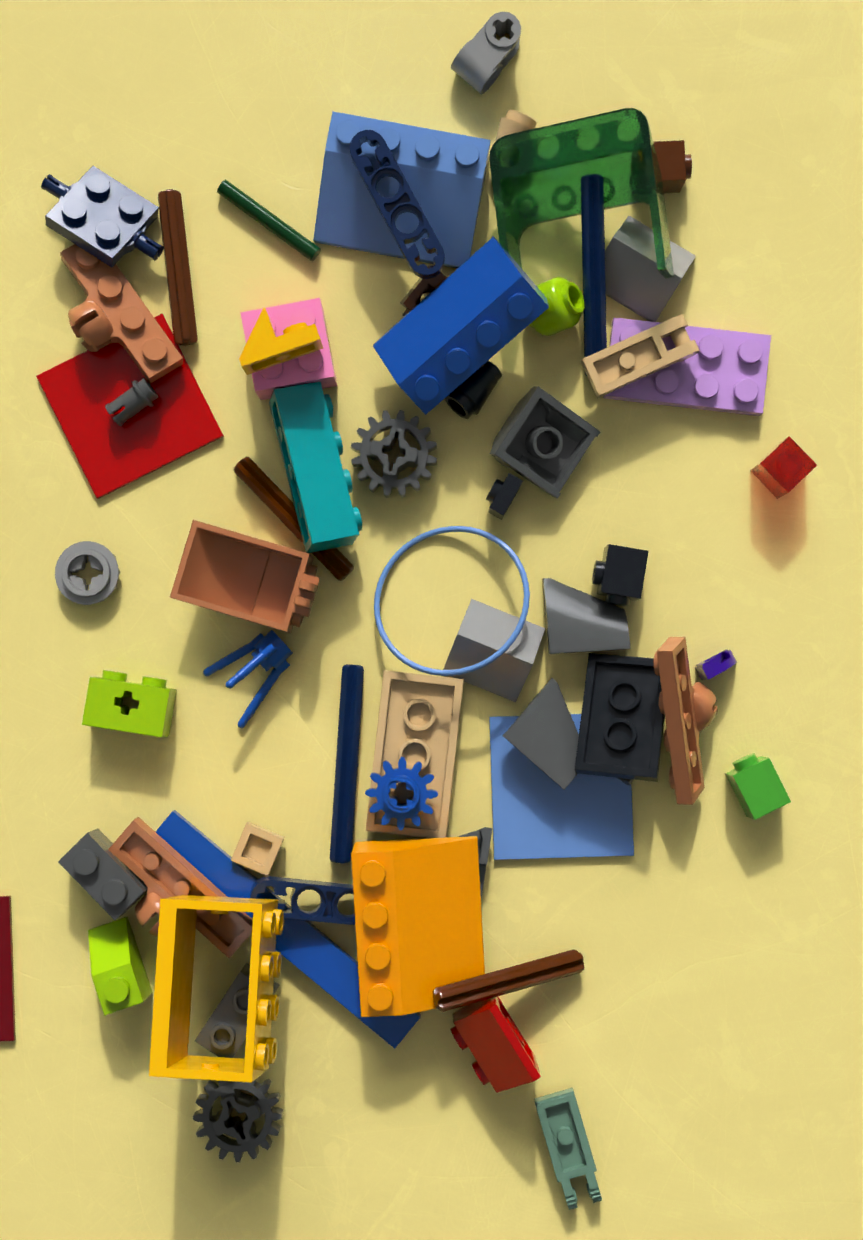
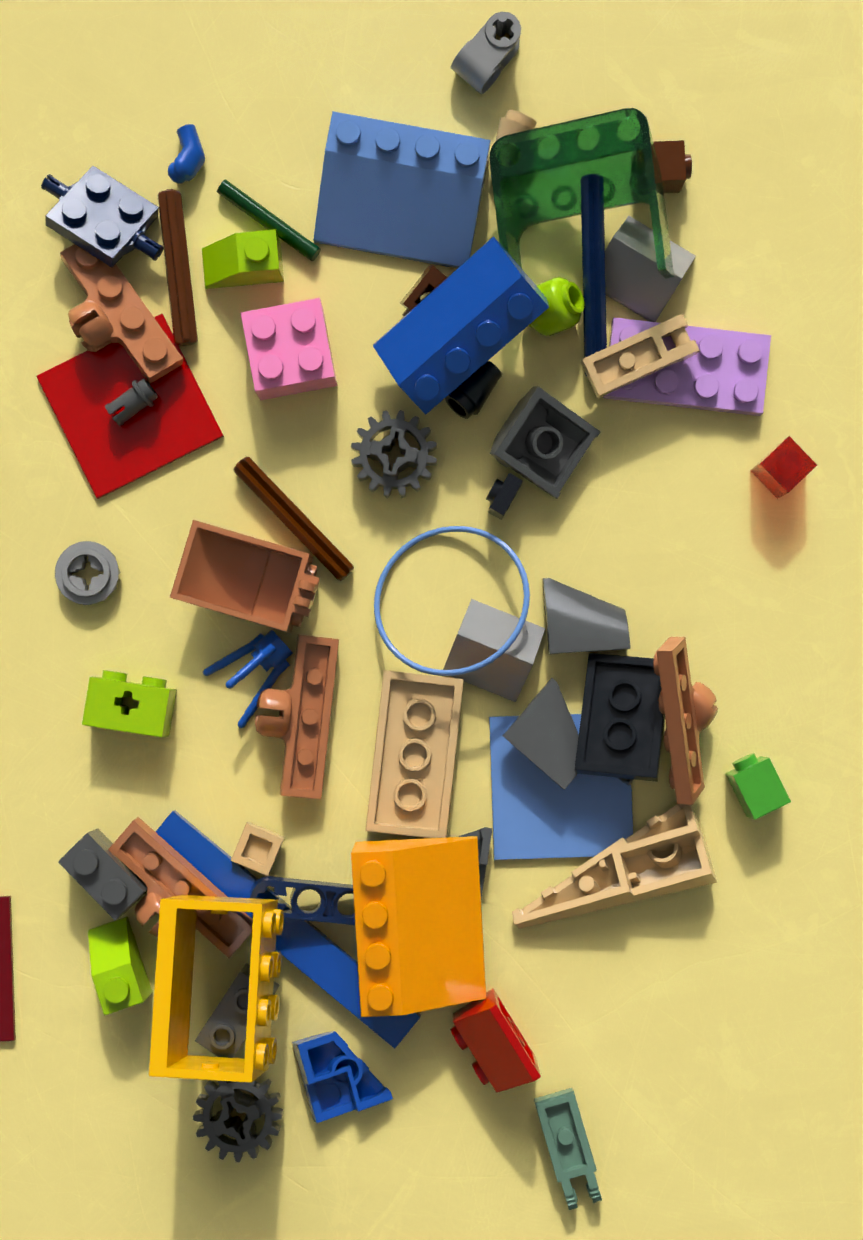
(190, 158): none -> blue arm
(243, 260): none -> lime slope
(267, 350): yellow slope -> none
(303, 716): none -> nougat plate
(314, 467): teal brick -> none
(336, 1077): none -> blue slope
(346, 763): dark blue axle -> none
(390, 804): blue gear -> none
(400, 203): dark blue beam -> none
(507, 980): reddish brown axle -> none
(620, 574): black brick -> none
(650, 863): none -> tan wedge
(715, 664): dark purple tile -> none

